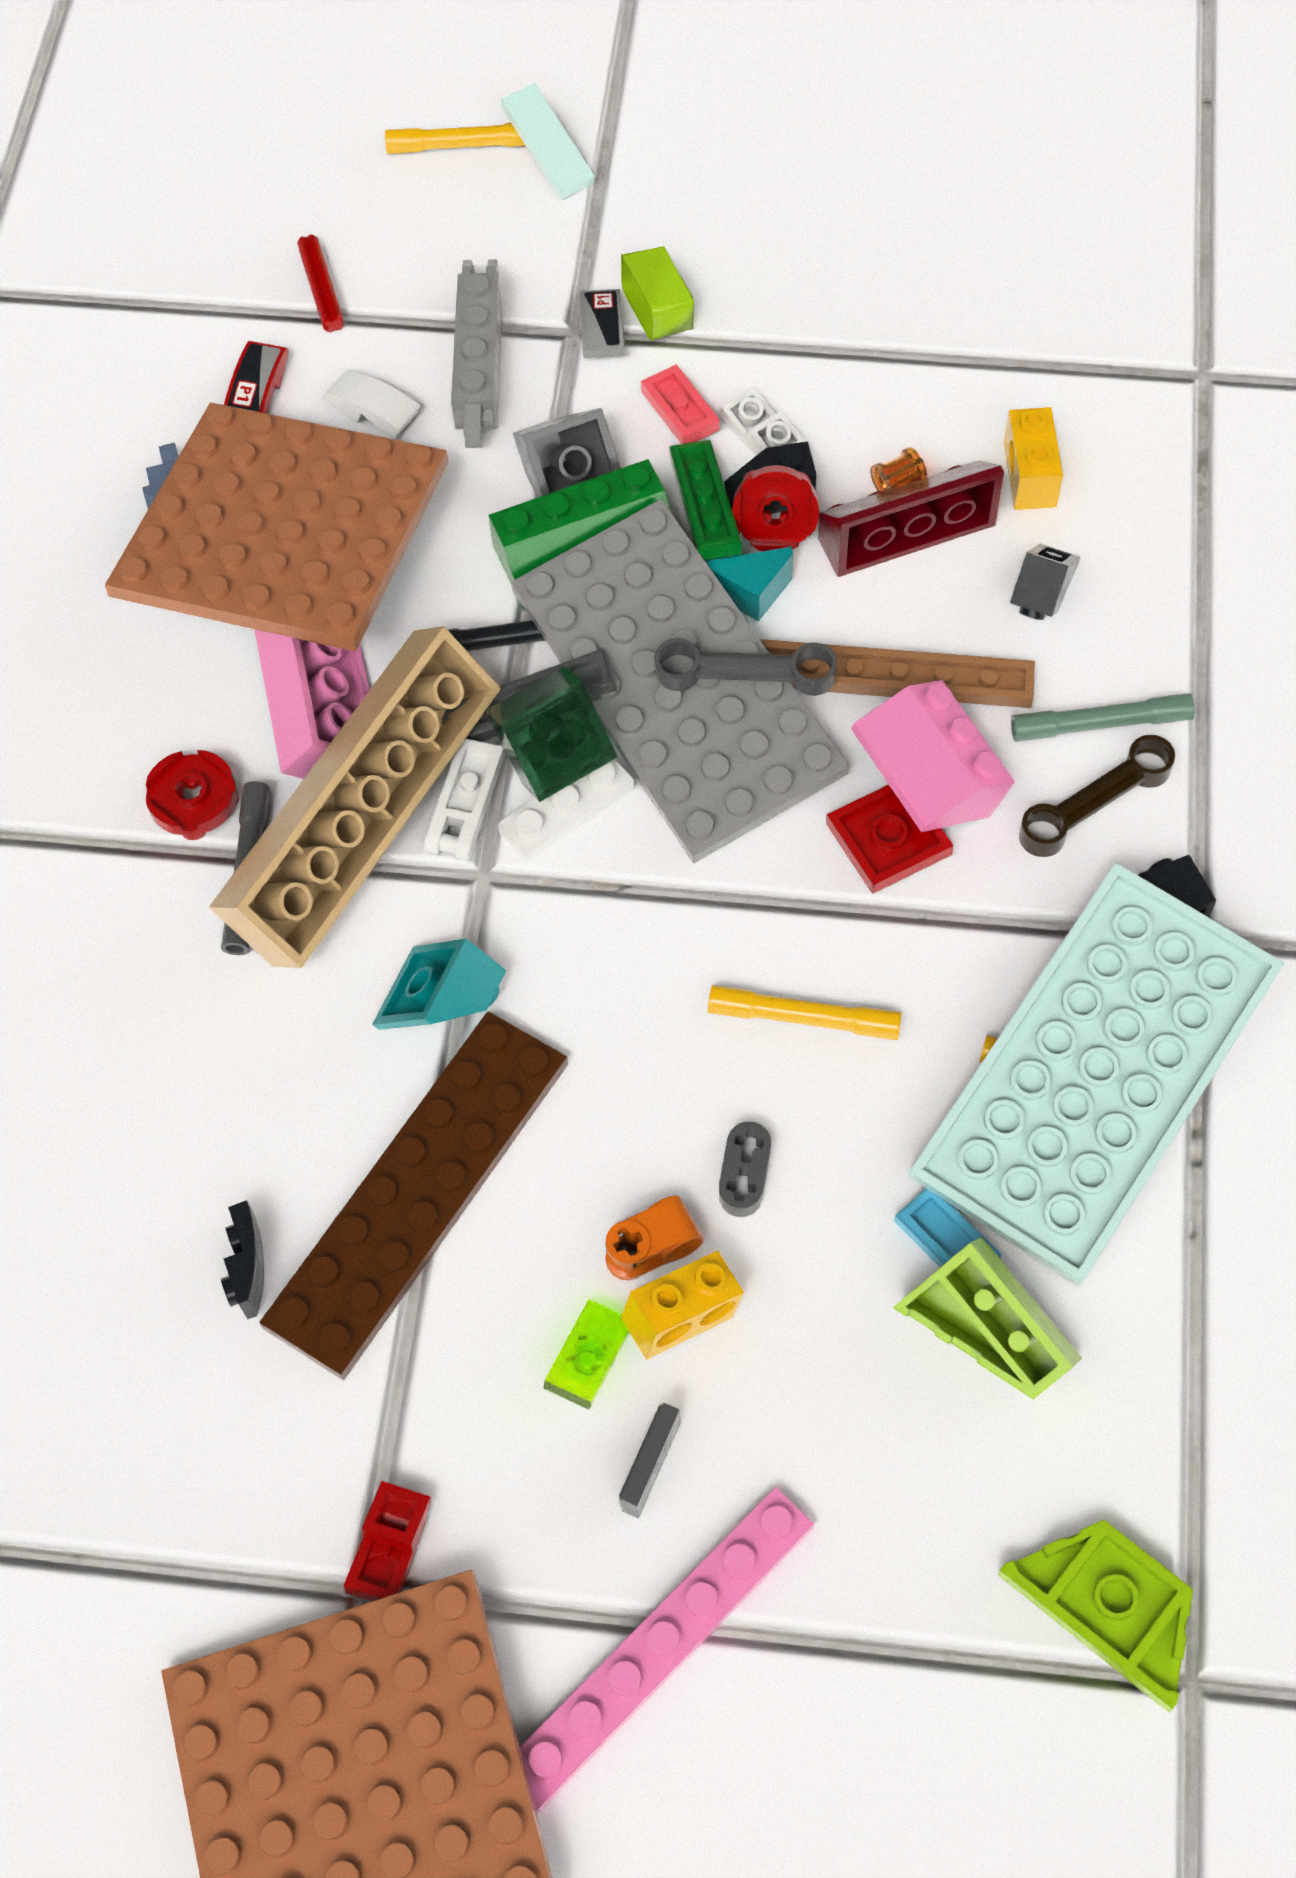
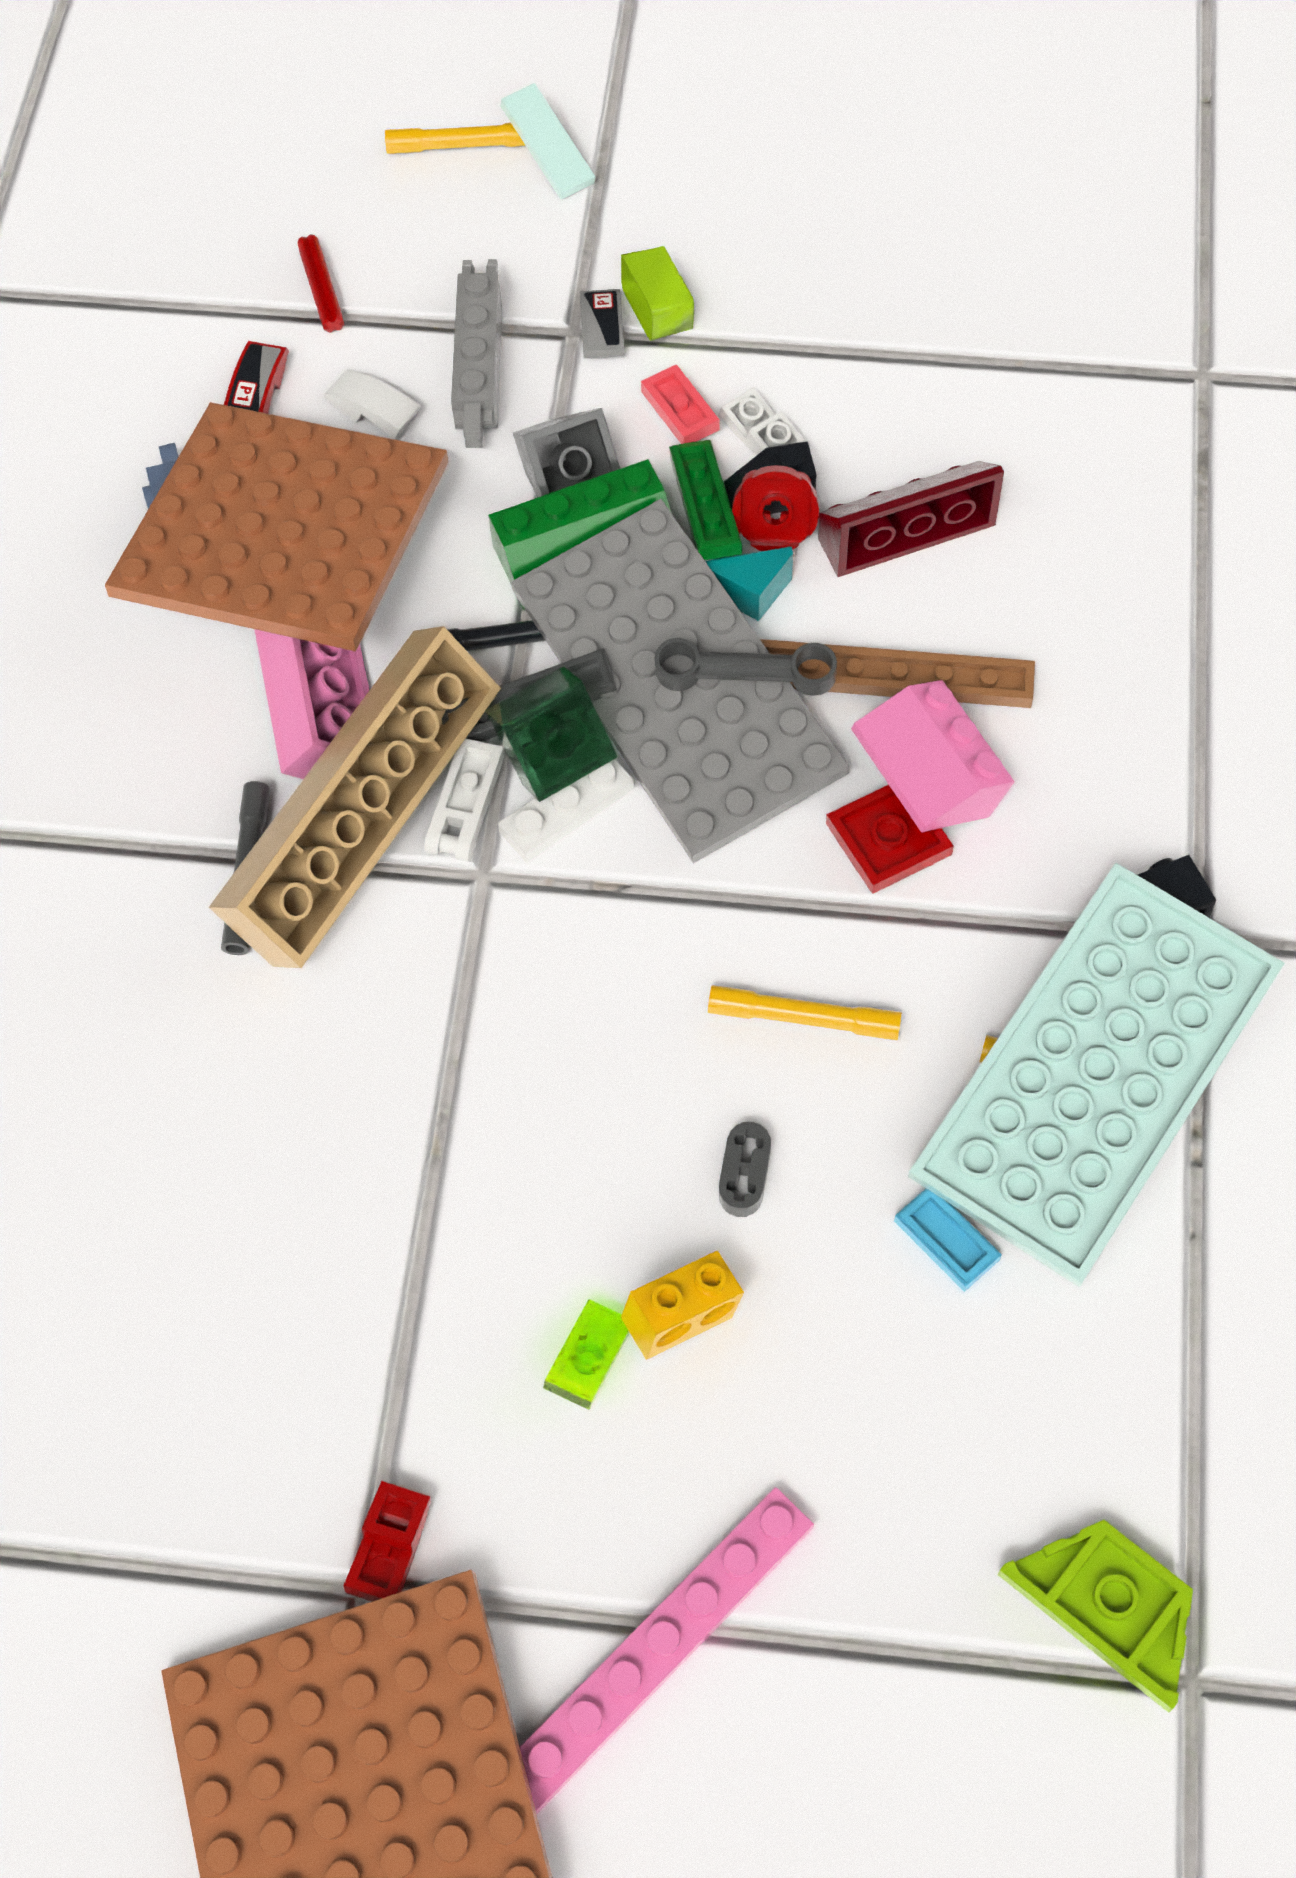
(191, 816): red plate -> none
(246, 1266): black slope -> none
(413, 1195): reddish brown plate -> none
(440, 985): teal slope -> none
(649, 1460): dark grey tile -> none
(657, 1234): orange piece -> none
(898, 471): clear orange bush -> none
(993, 1319): lime wedge -> none
(1033, 458): yellow brick -> none
(1043, 581): black slope -> none
(1097, 795): dark brown piece -> none
(1152, 711): sand green piece -> none

